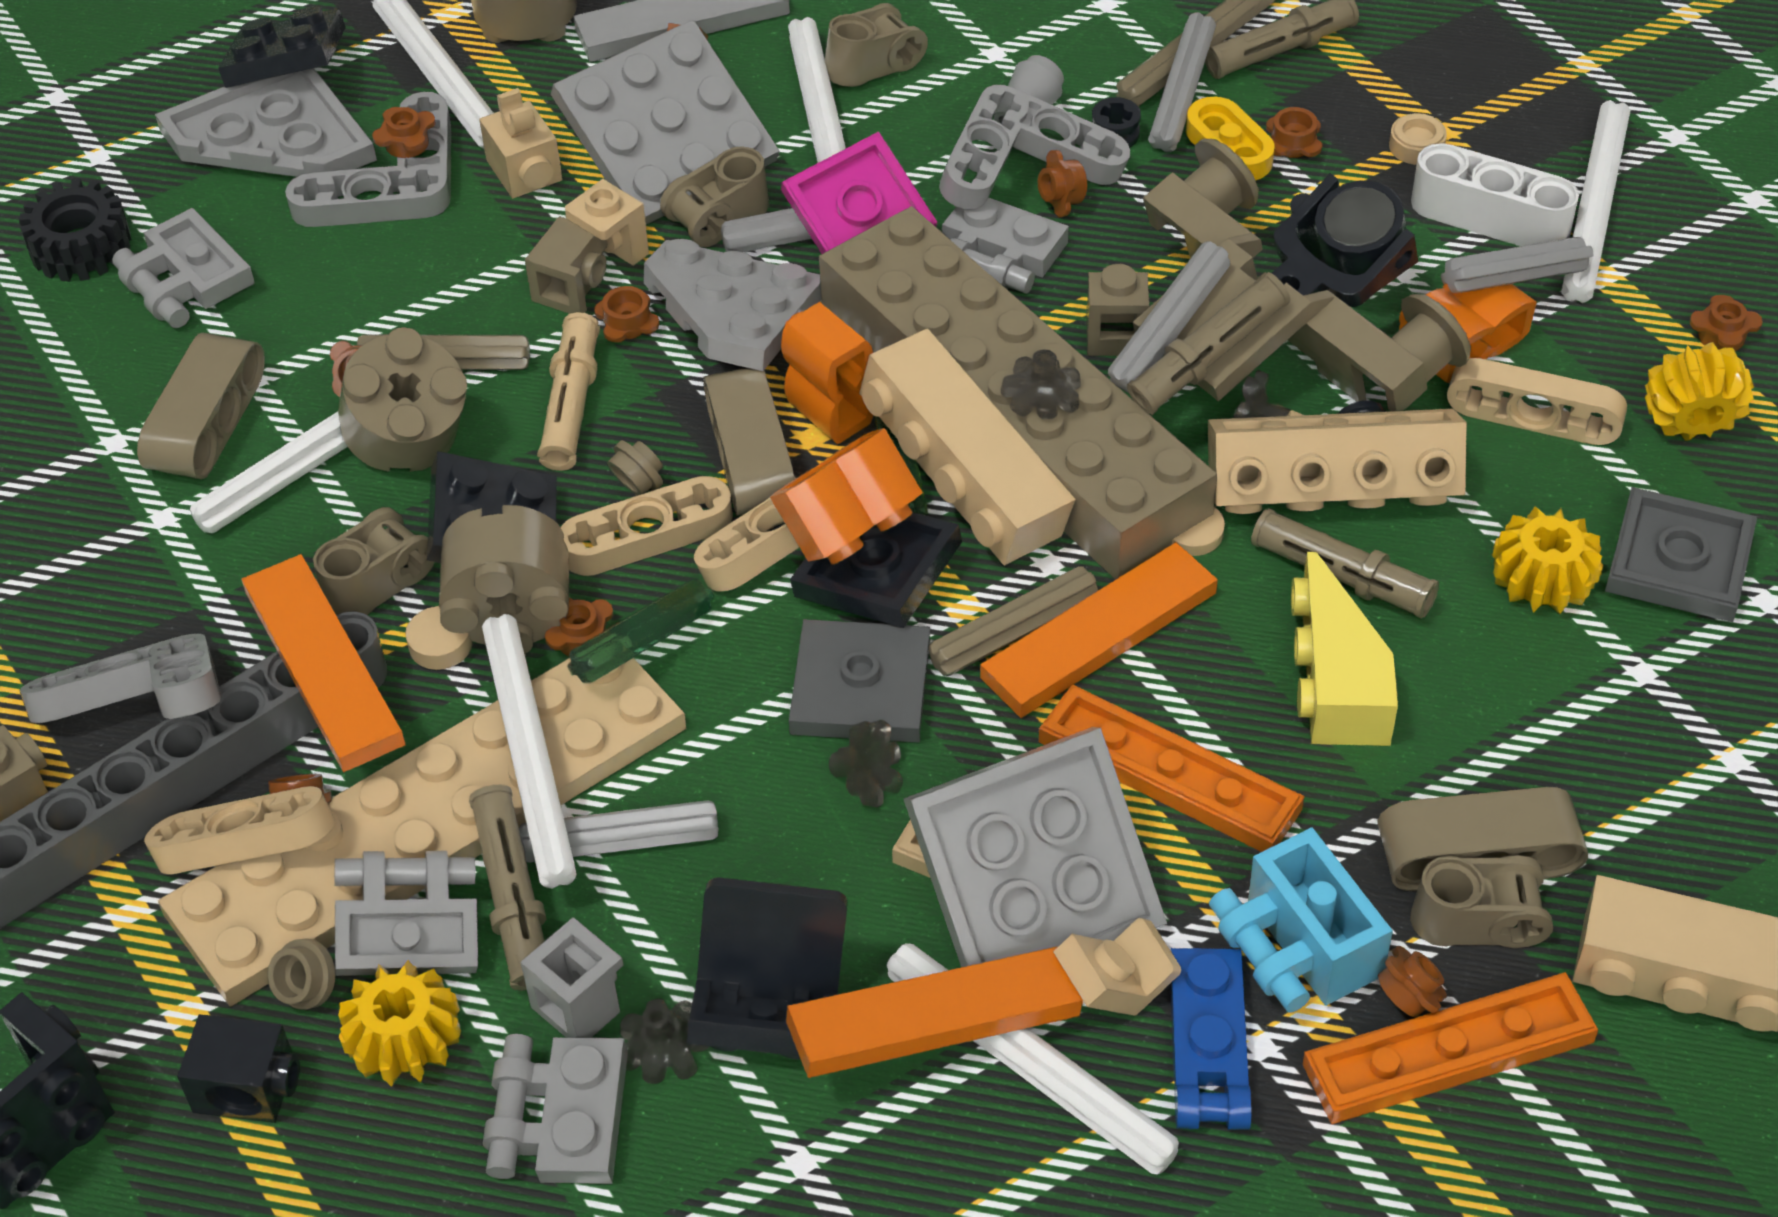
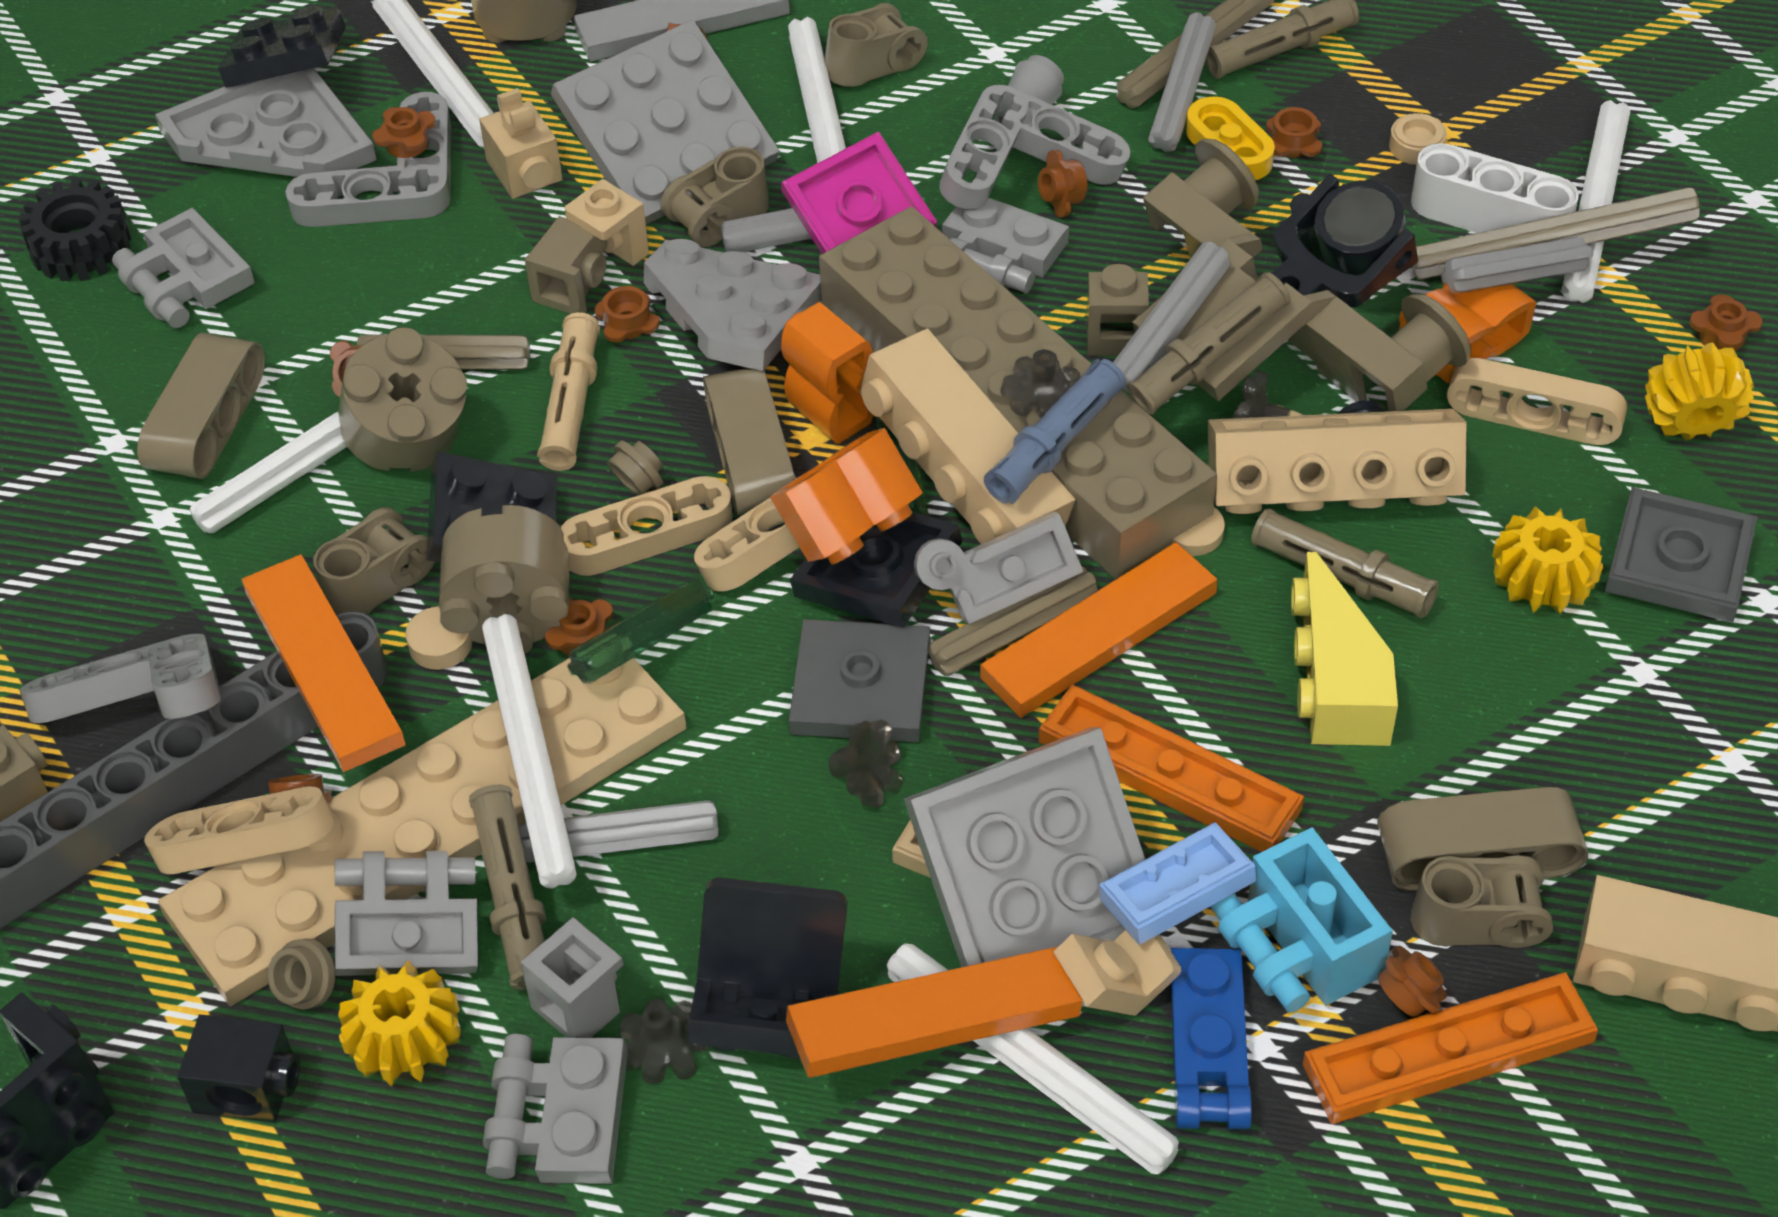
(1001, 568): none -> light grey hinge
(1040, 446): none -> sand blue pin
(1120, 117): black bush -> none
(1177, 883): none -> light blue plate
(1591, 224): none -> dark tan axle

